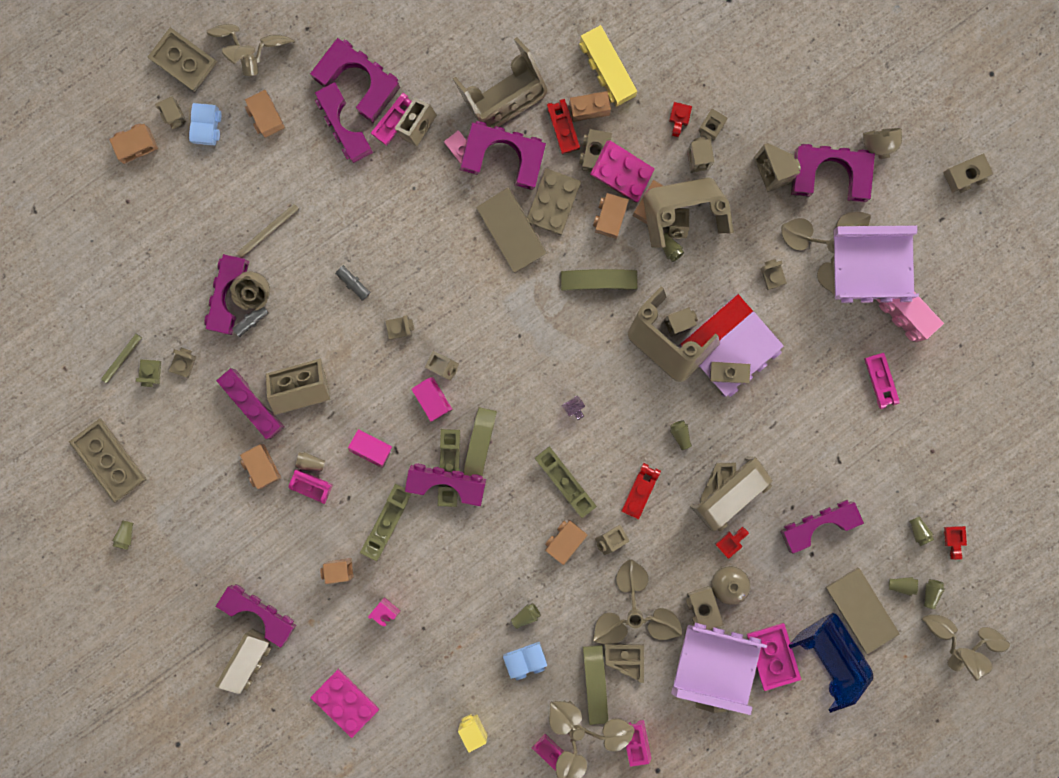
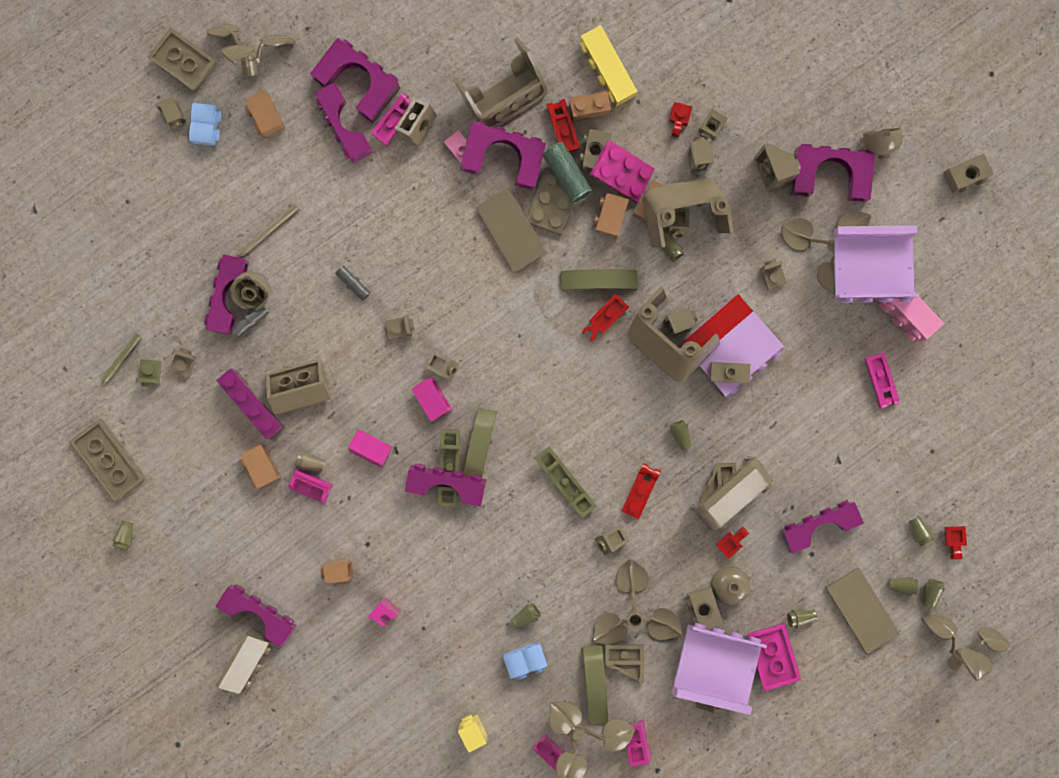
(133, 143): medium nougat brick -> none
(344, 703): dark pink plate -> none
(386, 523): olive slope -> none
(563, 169): none -> sand green piece
(565, 542): medium nougat piece -> none
(574, 407): clear purple tile -> none
(606, 316): none -> red plate
(799, 618): none -> olive cone
(840, 657): clear blue windscreen -> none

